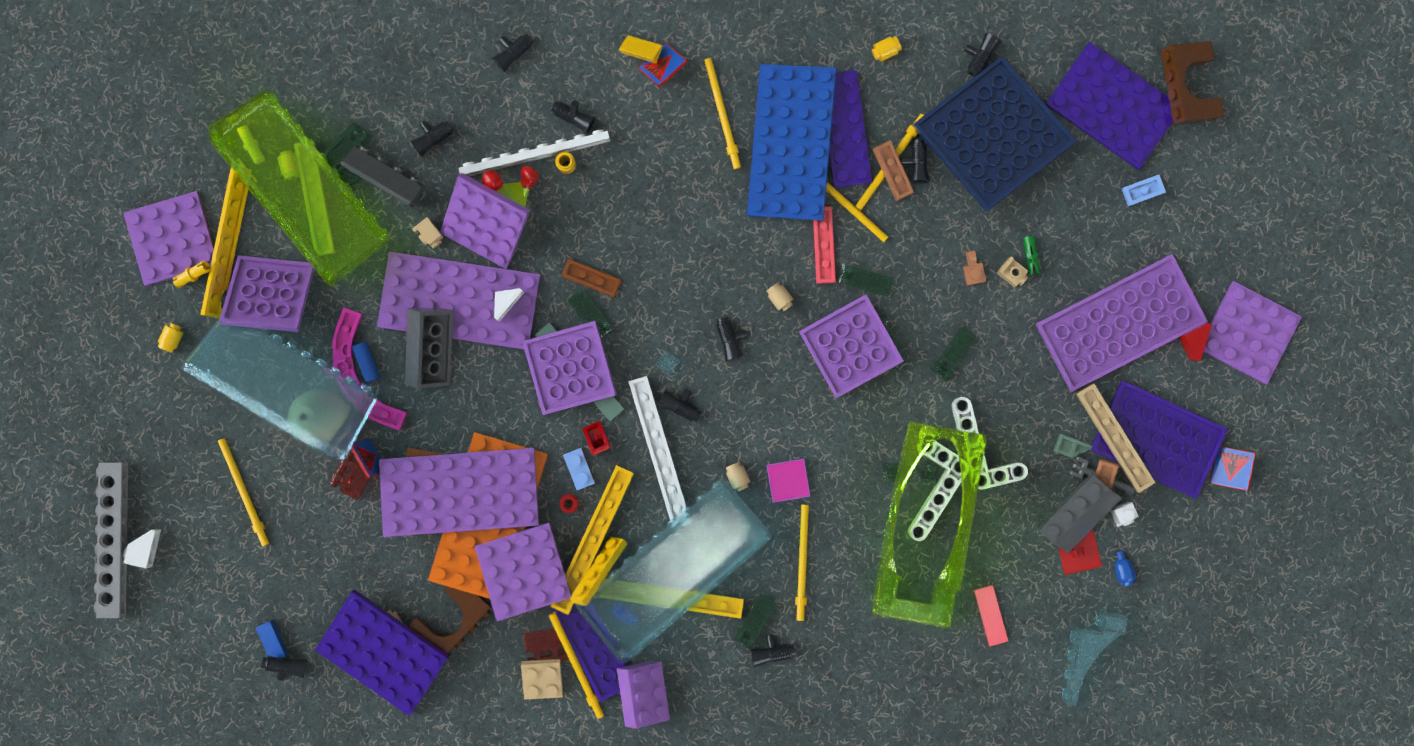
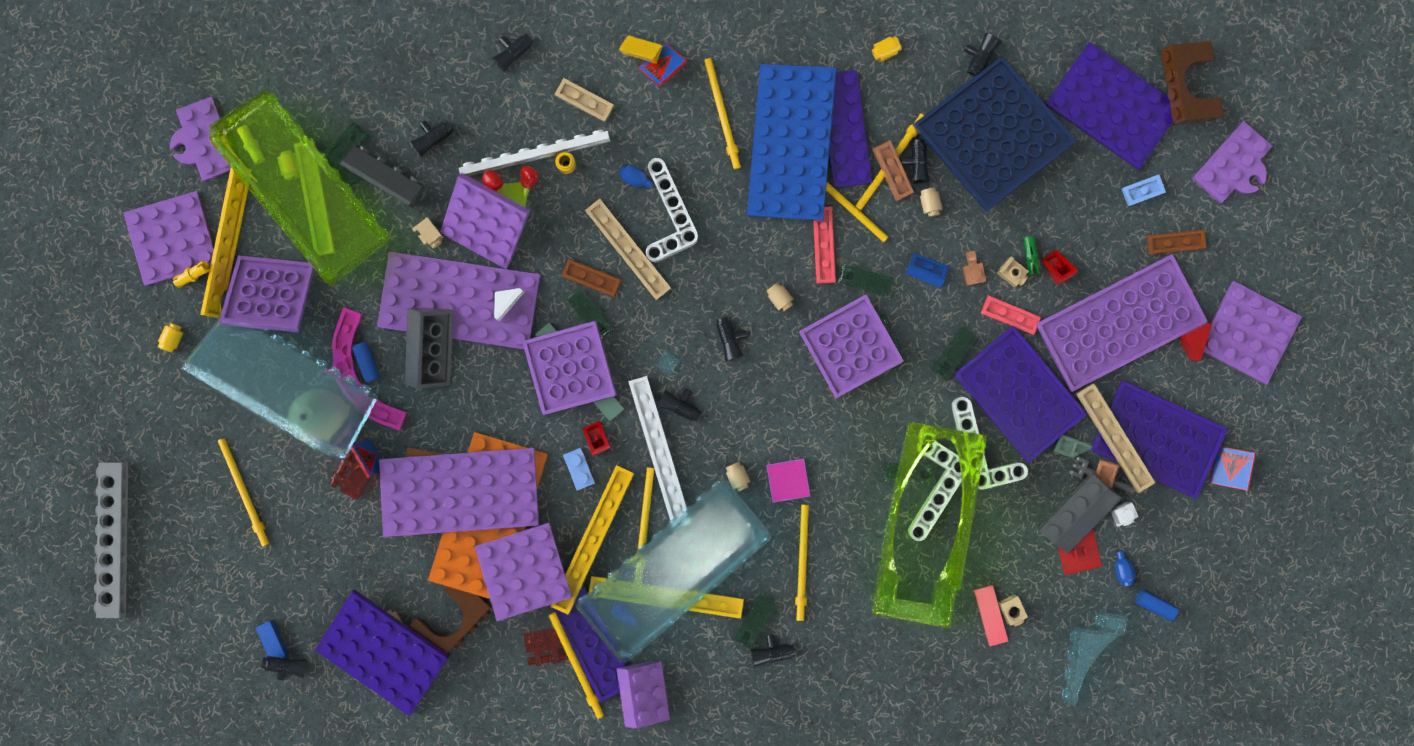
(142, 550): white slope -> none
(194, 135): none -> medium lavender plate
(542, 679): tan plate -> none
(562, 503): red plate -> none
(573, 116): black piece -> none
(584, 100): none -> tan plate
(598, 571): yellow plate -> none
(628, 249): none -> tan plate
(634, 176): none -> blue plant
(646, 506): none -> yellow bar
(673, 212): none -> white beam
(927, 270): none -> blue slope
(931, 202): none -> tan brick
(1006, 604): none -> tan brick
(1010, 315): none -> coral tile
(1020, 394): none -> dark purple plate
(1058, 267): none -> red slope
(1156, 605): none -> blue brick
(1176, 242): none -> dark orange tile
(1234, 164): none -> medium lavender plate

